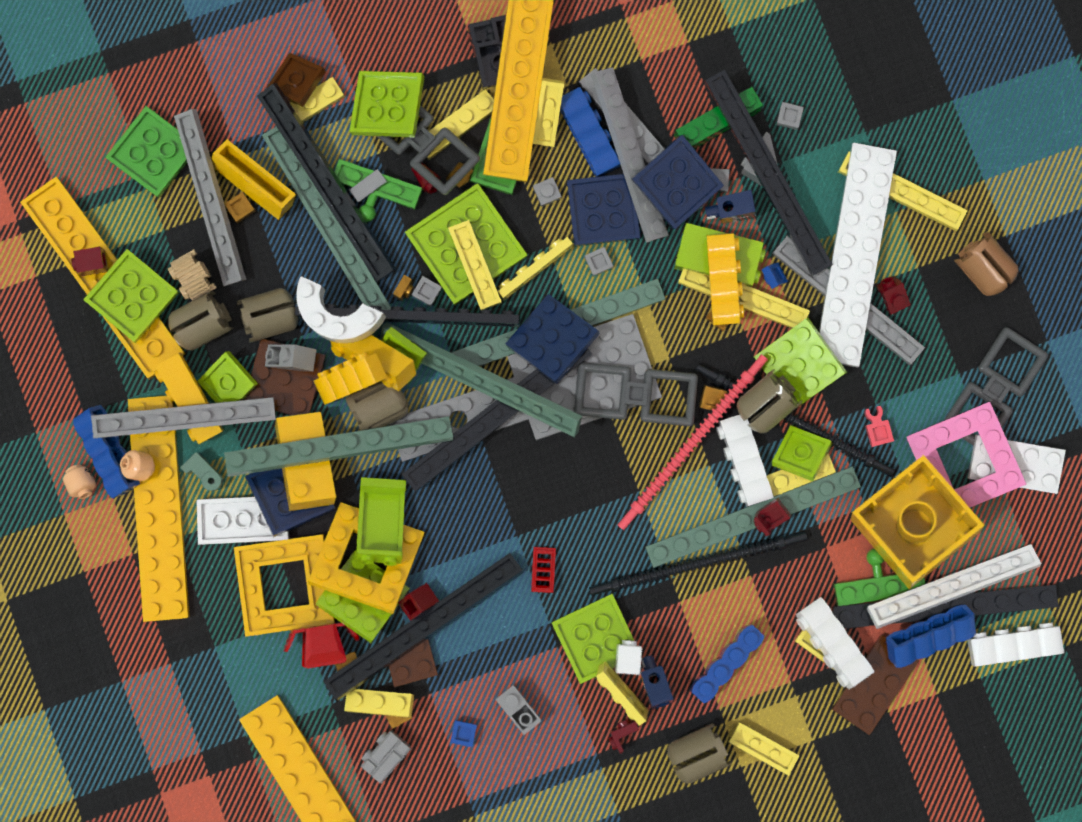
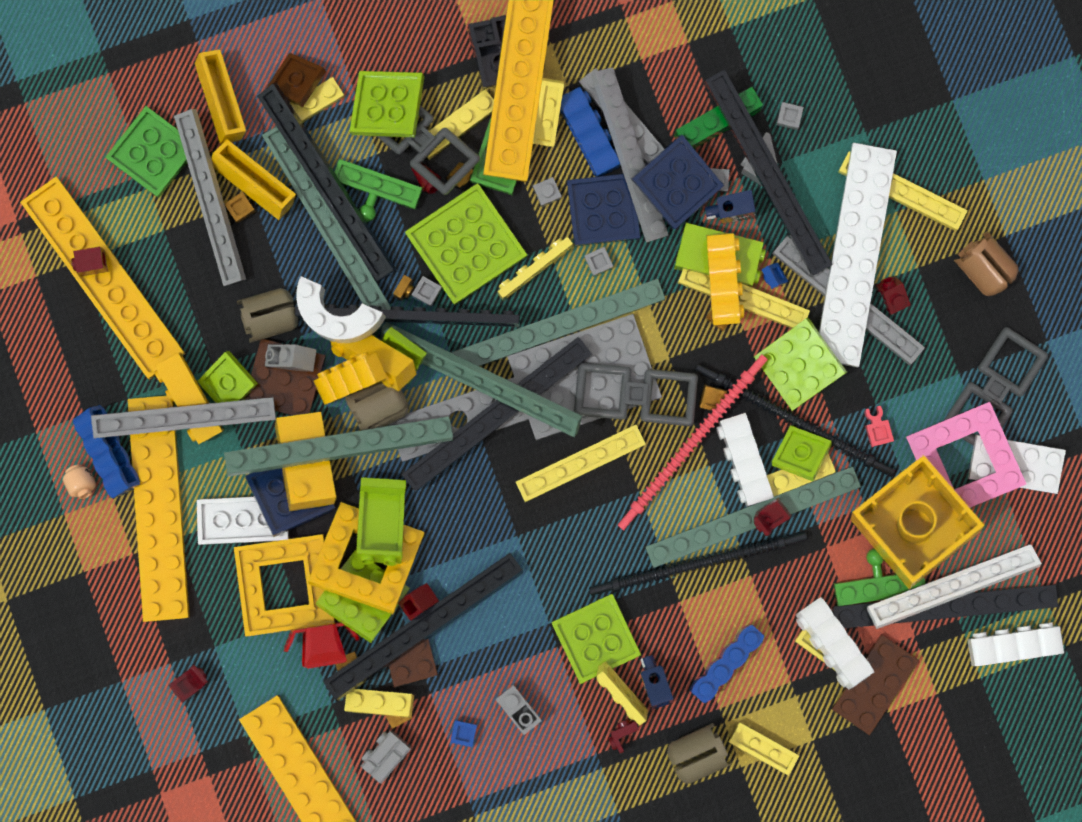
(131, 296): lime plate -> none
(137, 465): light nougat head -> none
(189, 683): none -> dark red bracket
(191, 275): tan brick -> none
(199, 321): dark tan cylinder -> none
(209, 476): sand green leg -> none
(220, 96): none -> yellow brick
(368, 185): light grey window -> none
(474, 265): light yellow plate -> none
(540, 588): red slope -> none
(552, 338): dark blue plate -> none
(580, 463): none -> light yellow plate
(628, 657): white brick -> none
(760, 395): dark tan cylinder -> none
(931, 636): blue brick -> none

